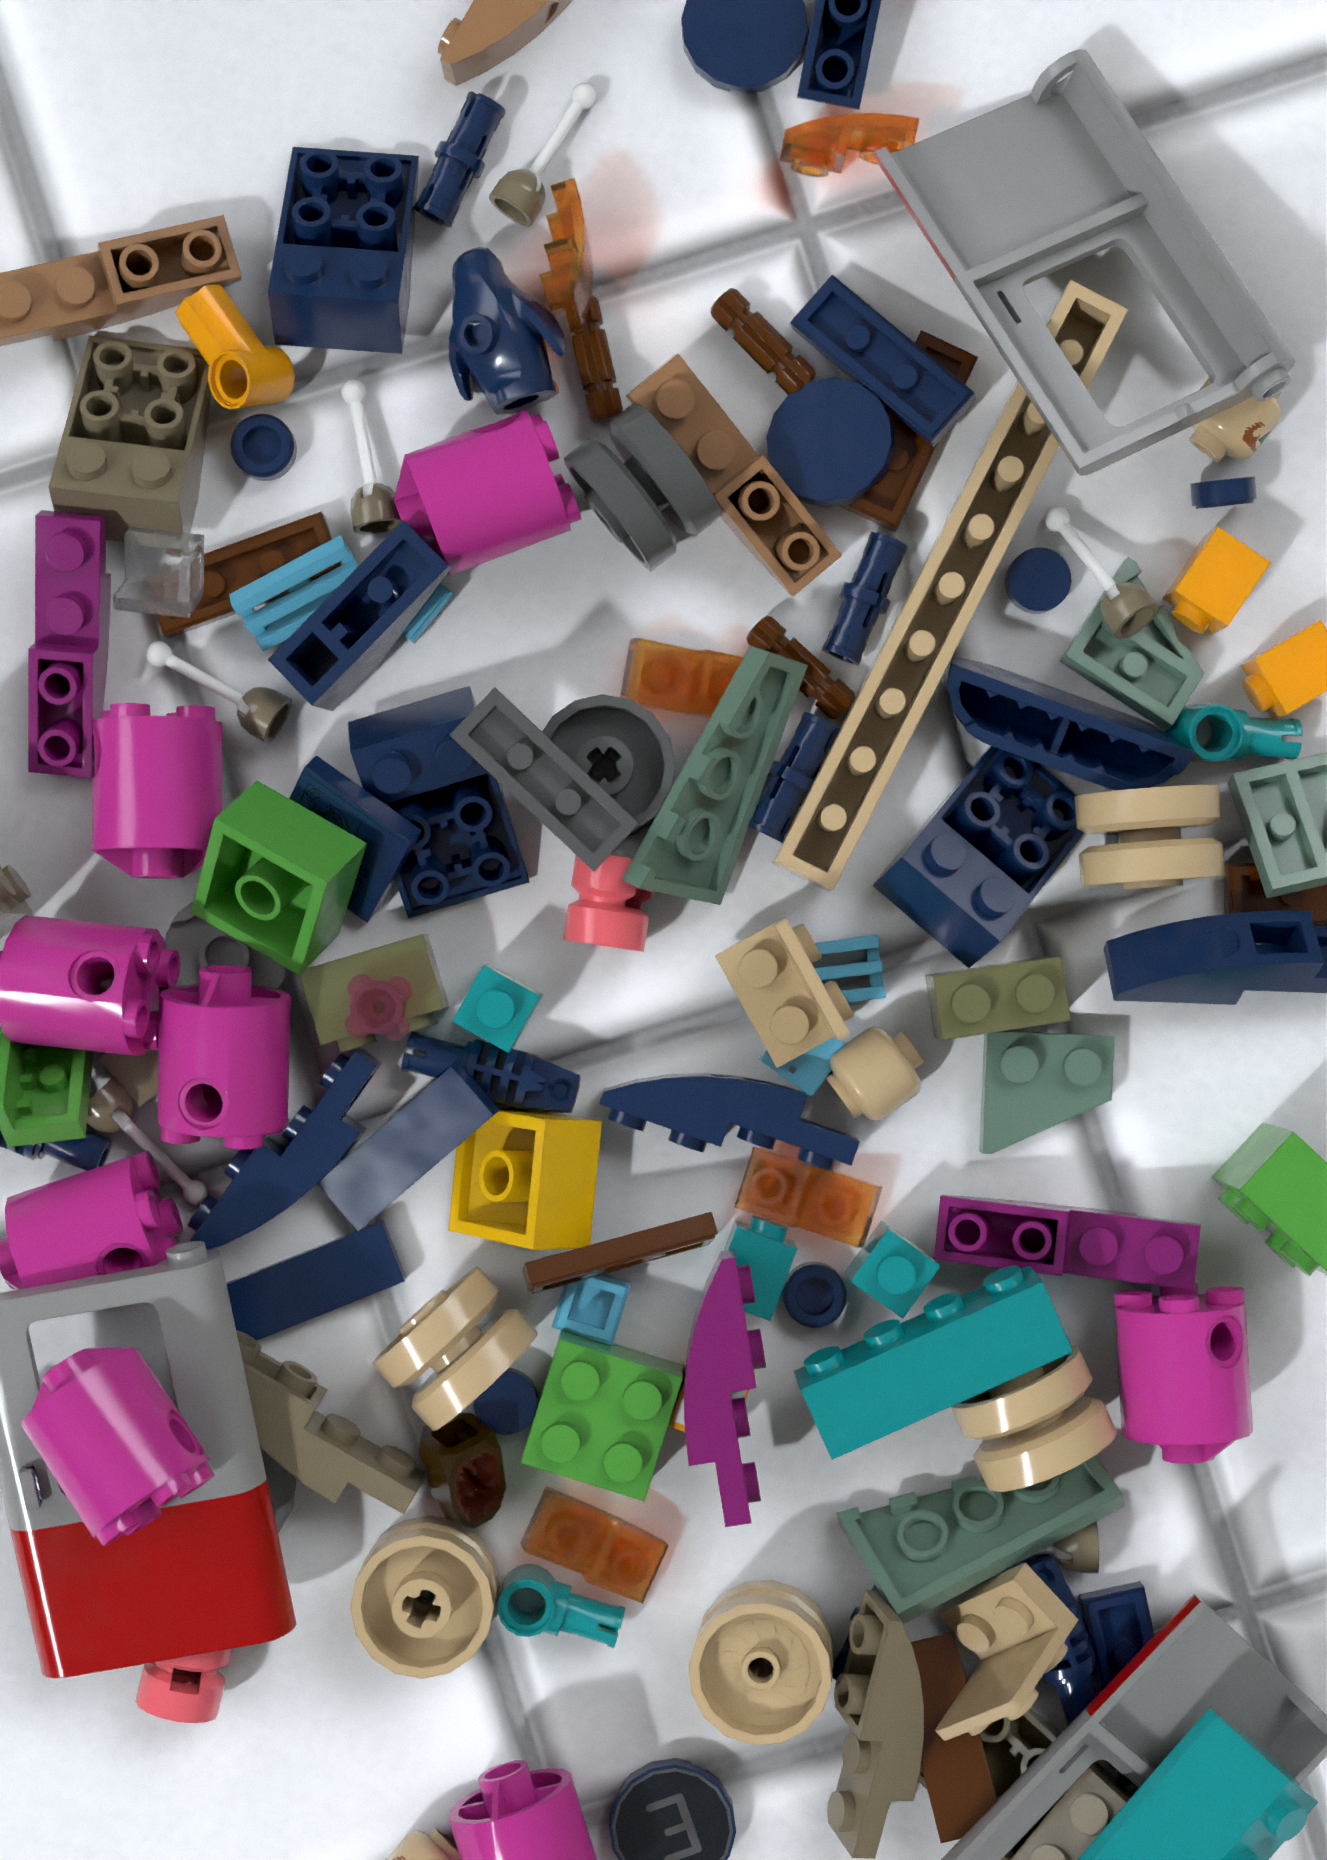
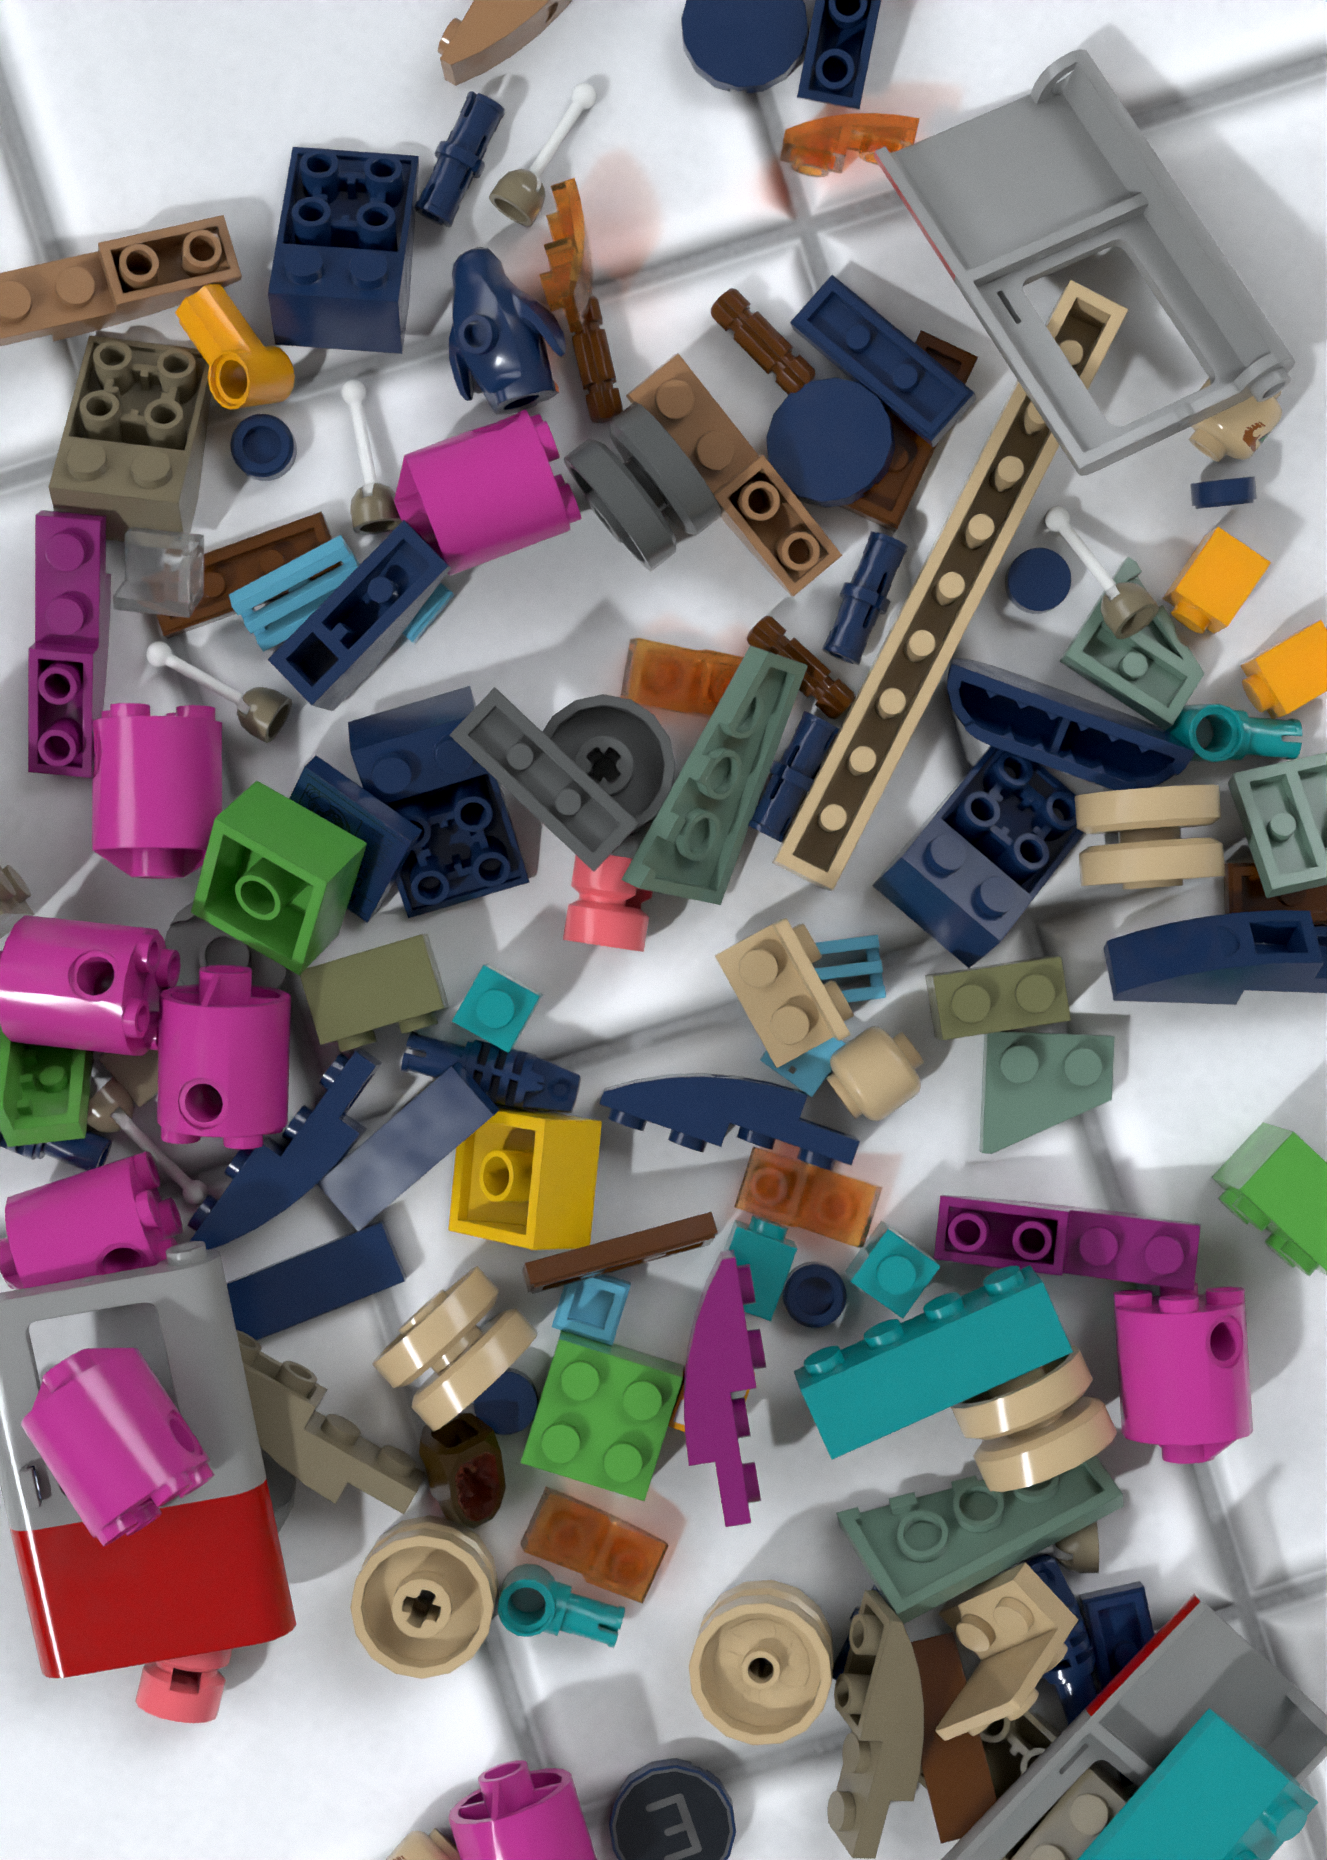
(363, 1018): clear pink plate -> none

